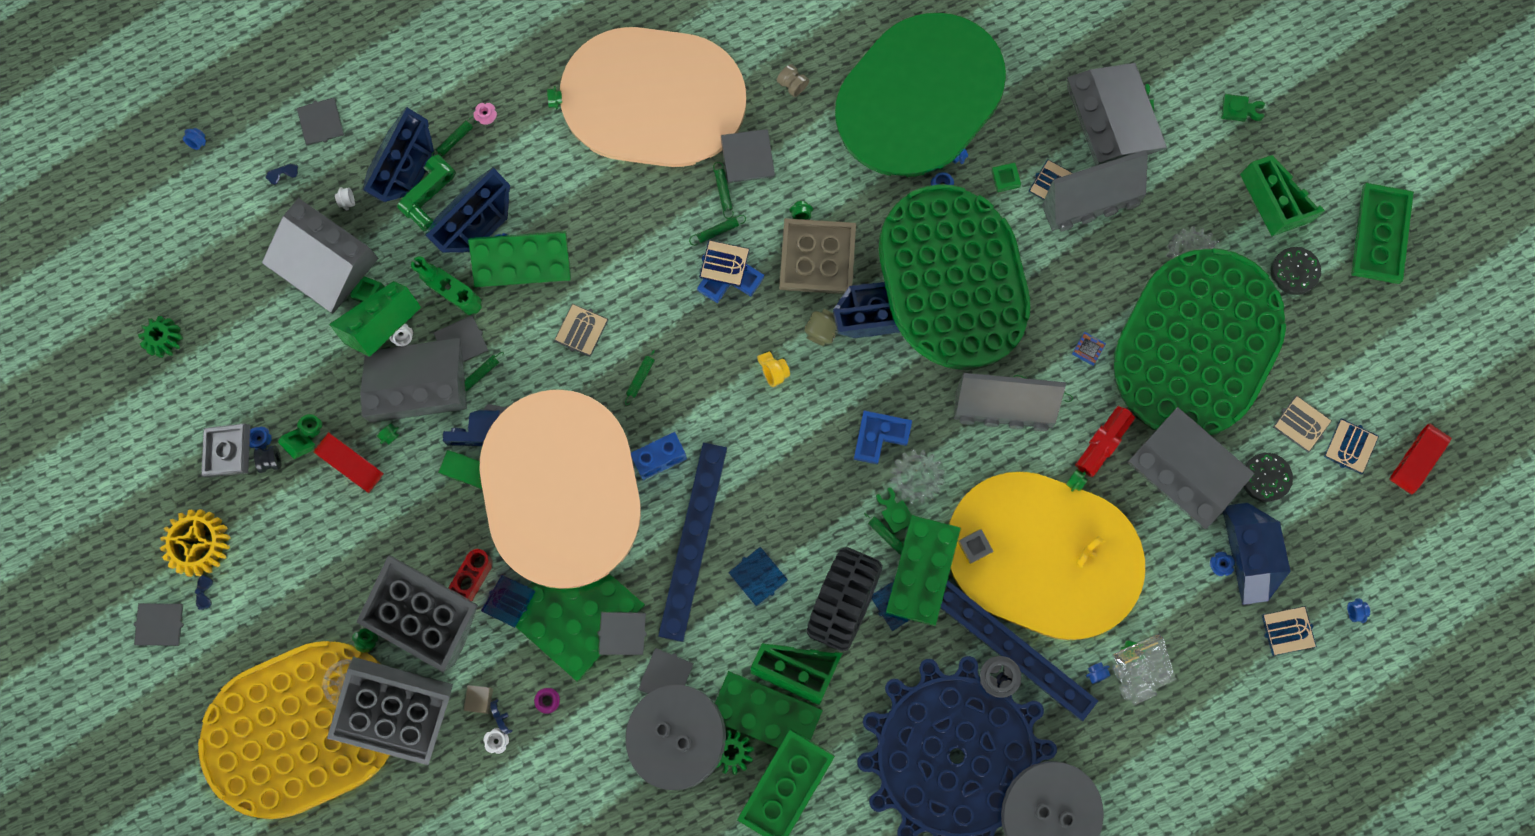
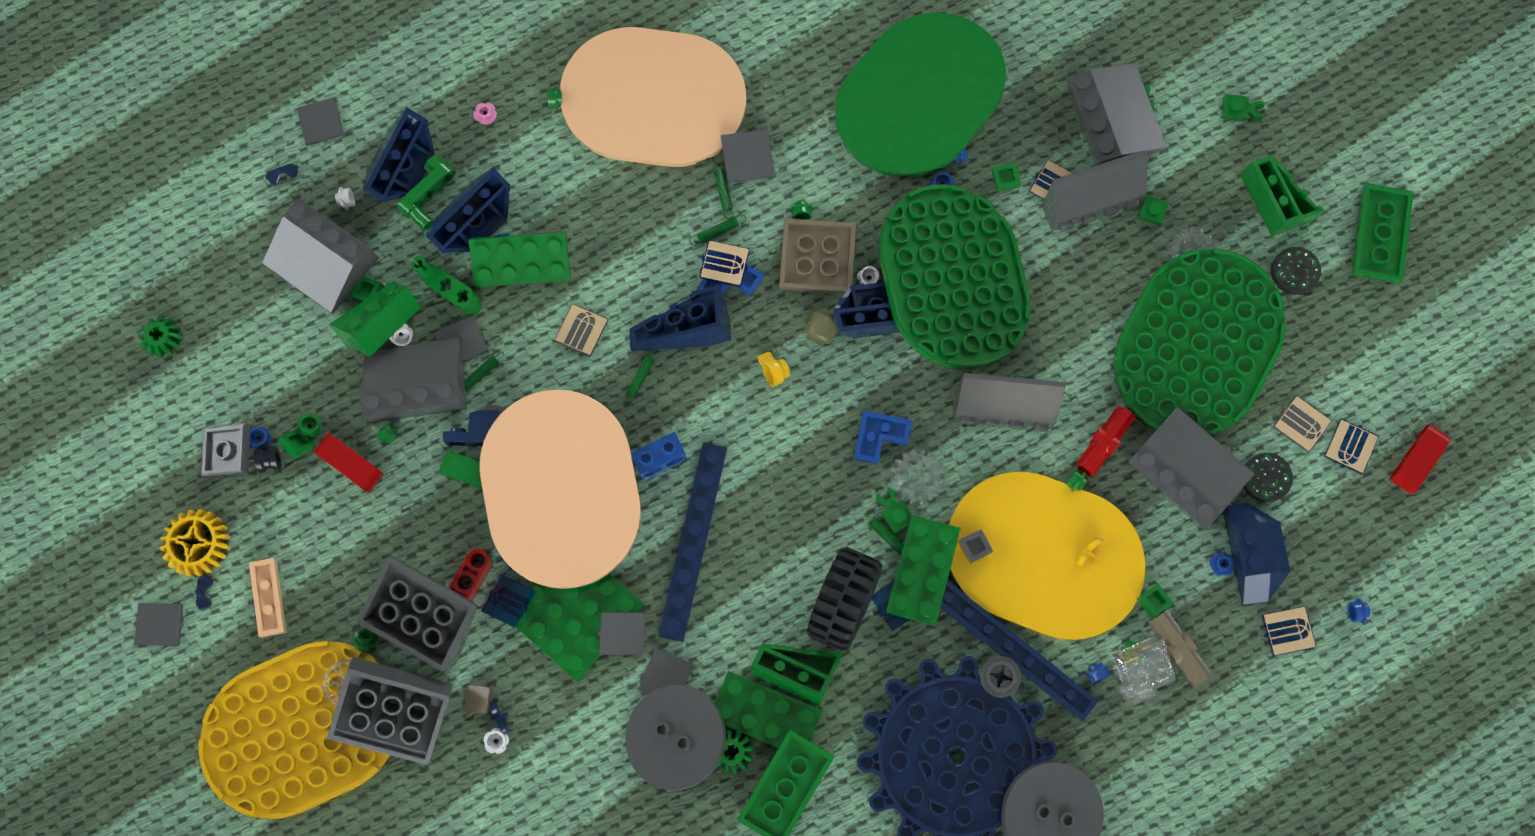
(194, 138): blue plate -> none
(267, 597): none -> light nougat plate
(455, 137): green piece -> none
(538, 700): magenta plate -> none
(693, 323): none -> dark blue wedge
(758, 576): piece -> none
(792, 80): dark tan wheel -> none
(868, 271): none -> white plate
(1089, 348): tile -> none
(1153, 210): none -> green plate
(1155, 601): none -> green plate
(1180, 648): none -> dark tan piece

